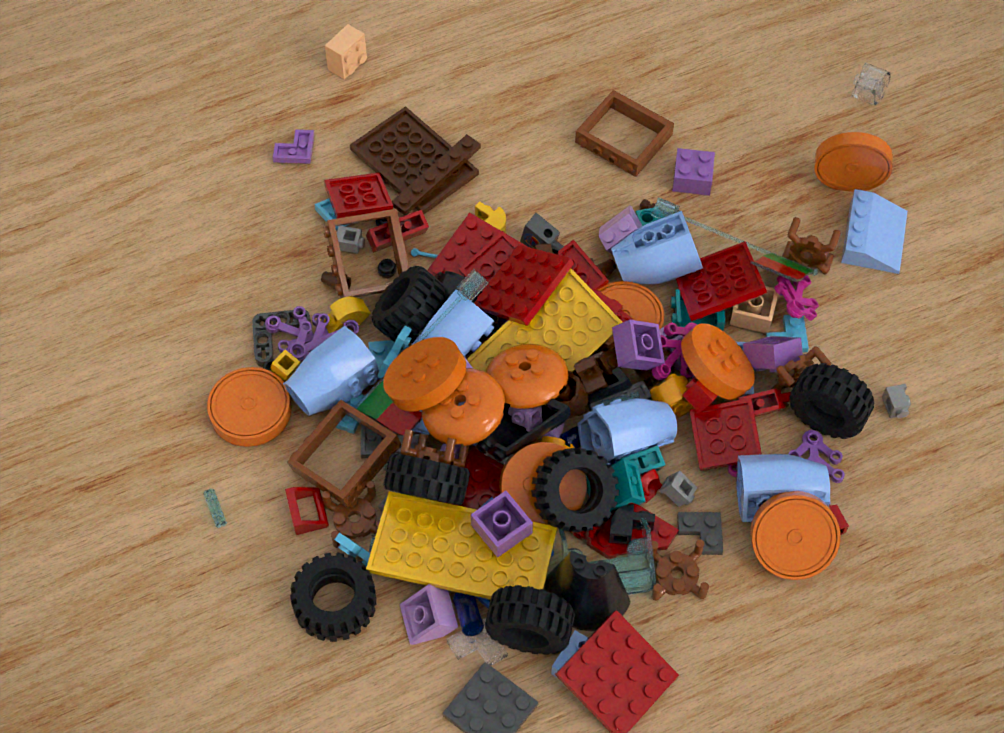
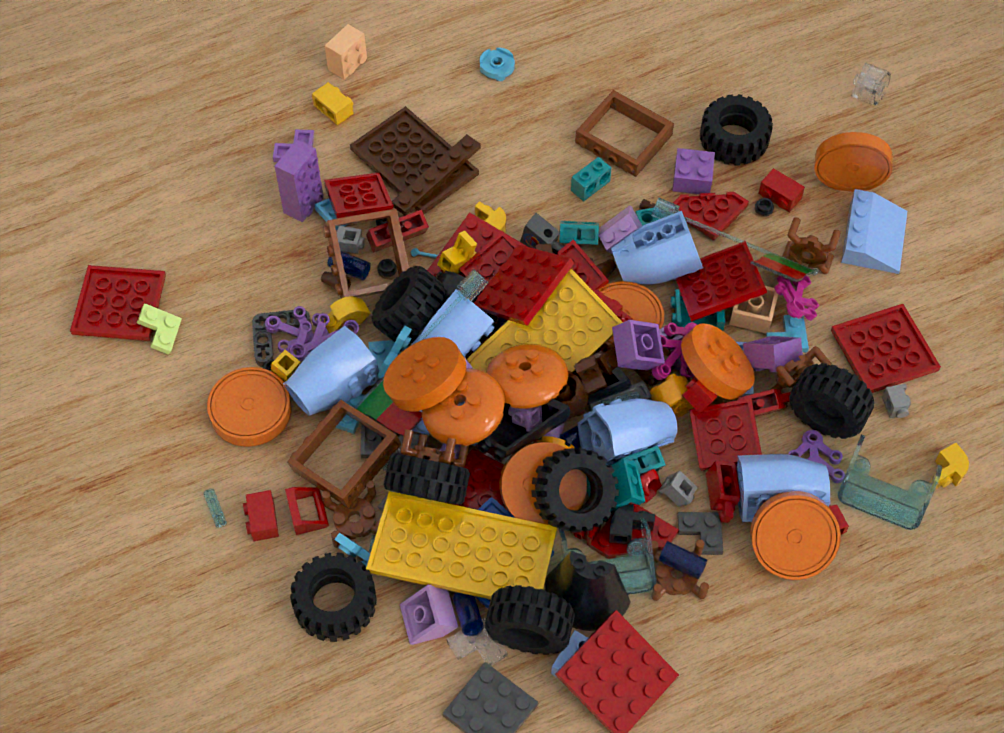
(113, 301): none -> red plate
(163, 323): none -> yellowish green plate
(262, 515): none -> red brick
(299, 180): none -> medium lavender brick
(333, 103): none -> yellow brick
(353, 266): none -> clear blue pin
(459, 254): none -> yellow brick
(500, 71): none -> medium azure plate
(501, 523): medium lavender brick -> none
(579, 231): none -> teal brick
(591, 179): none -> teal brick
(683, 560): none -> clear blue pin
(712, 210): none -> red plate
(723, 489): none -> red hinge
(740, 112): none -> black tyre
(764, 207): none -> black plate
(781, 190): none -> red brick
(883, 499): none -> clear light blue windscreen
(885, 348): none -> red plate
(954, 465): none -> yellow brick

